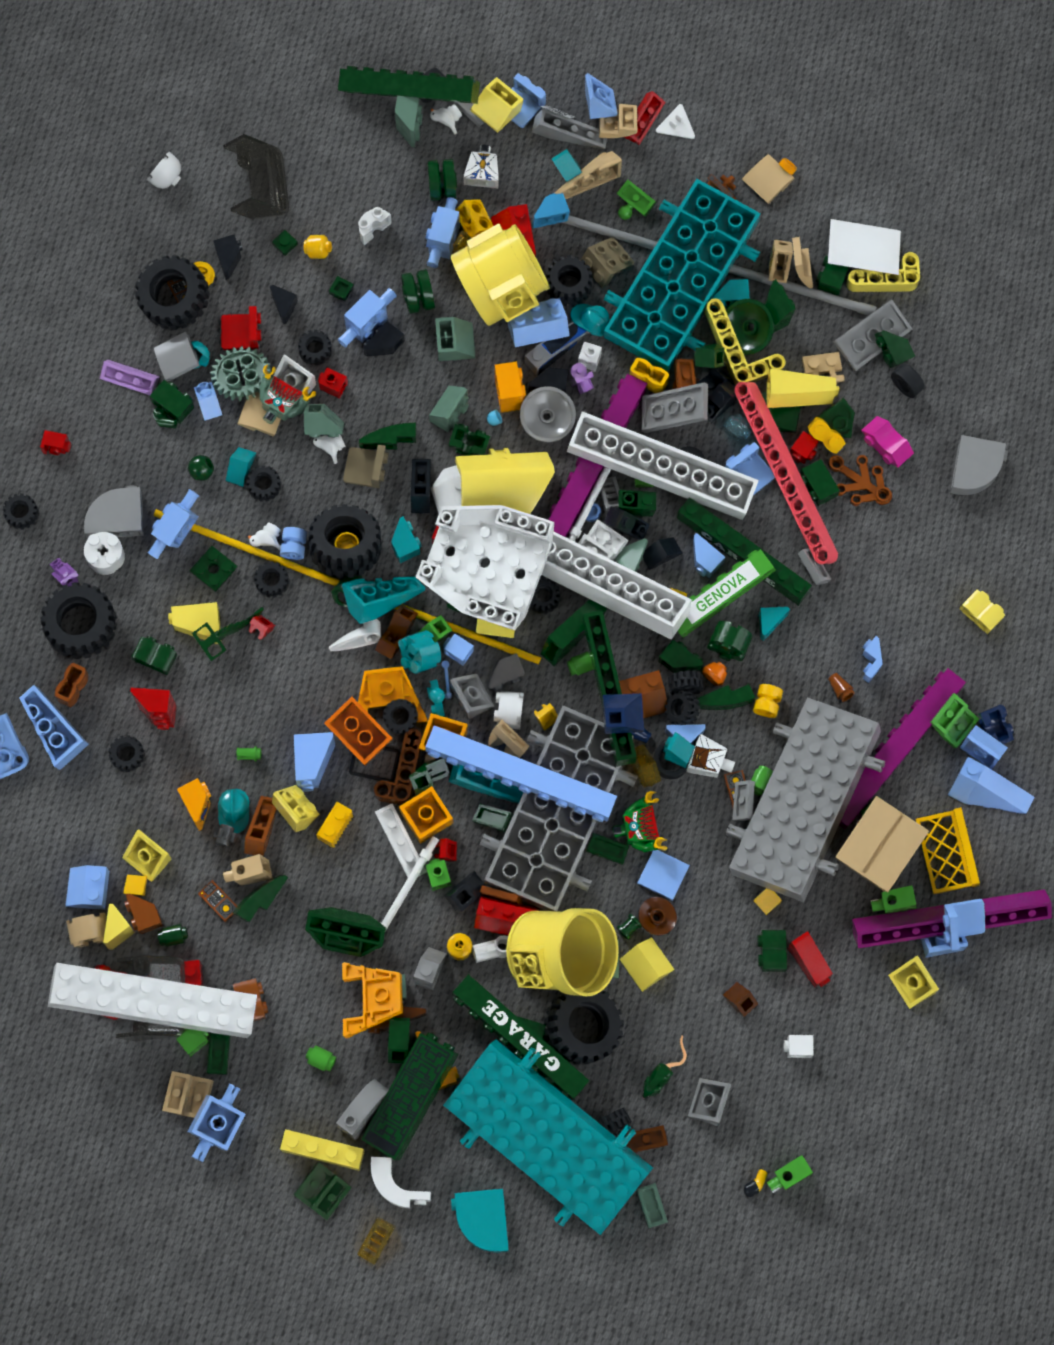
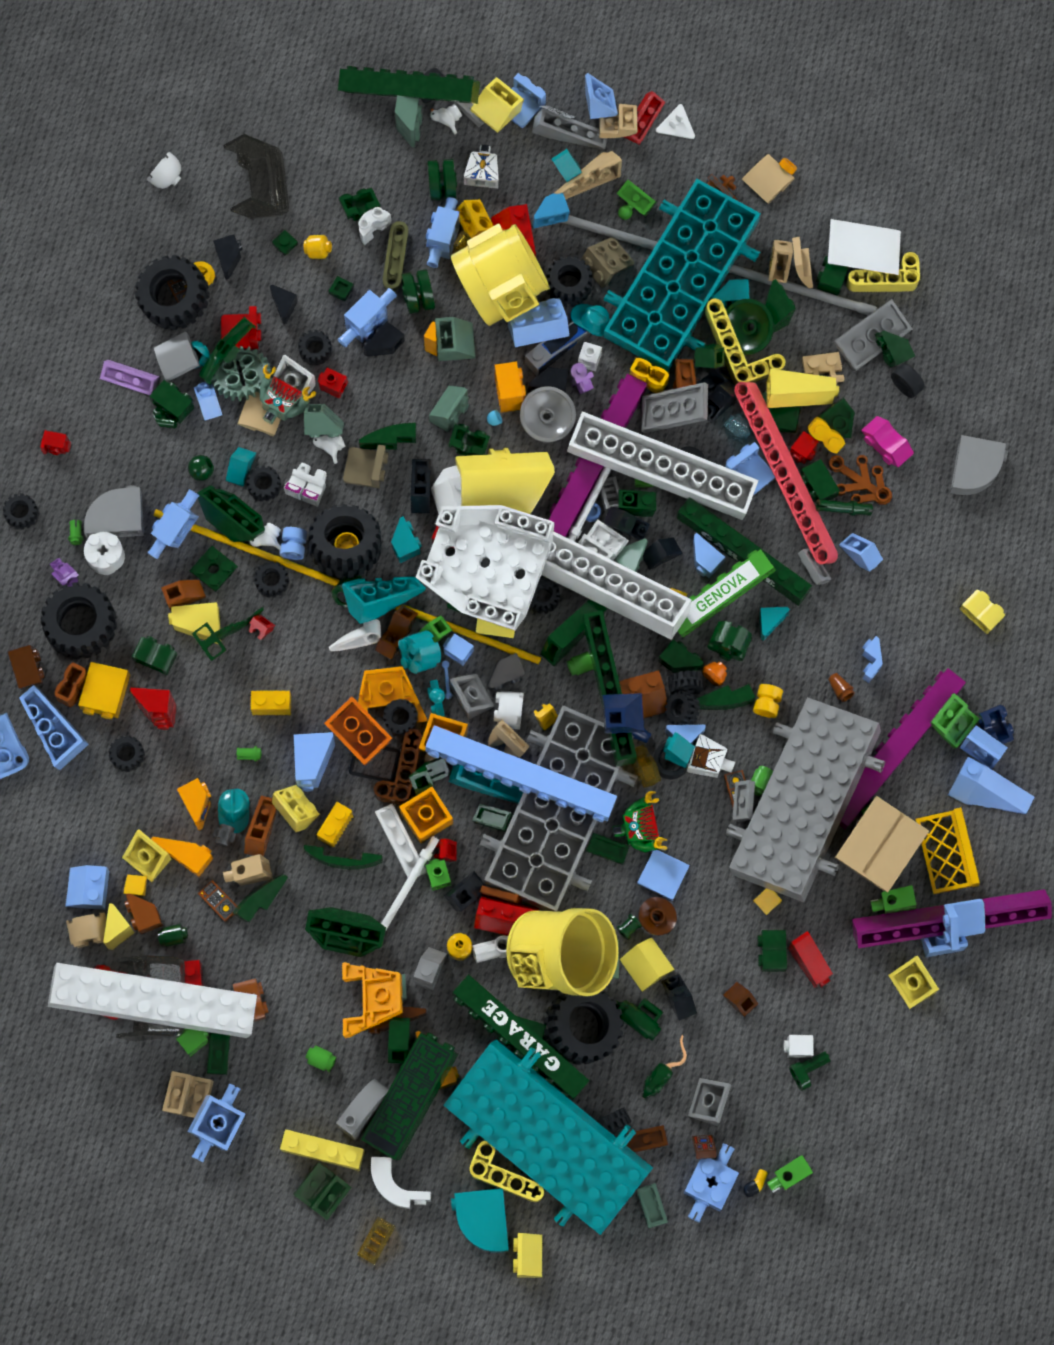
(26, 666): none -> reddish brown brick
(75, 533): none -> bright green pin
(104, 690): none -> yellow brick
(183, 592): none -> dark orange slope
(187, 854): none -> light orange slope
(225, 349): none -> dark green plate
(230, 514): none -> dark green wedge
(271, 702): none -> yellow brick
(305, 486): none -> white hips
(357, 205): none -> dark green cylinder
(368, 860): none -> dark green slope
(395, 255): none -> olive plate
(430, 339): none -> light orange slope
(508, 1176): none -> light yellow beam
(528, 1255): none -> light yellow slope
(639, 1020): none -> dark green piece
(679, 997): none -> black slope
(704, 1146): none -> reddish brown tile
(723, 1178): none -> light blue brick
(800, 1070): none -> dark green piece
(844, 507): none -> dark green pin
(861, 551): none -> light blue slope

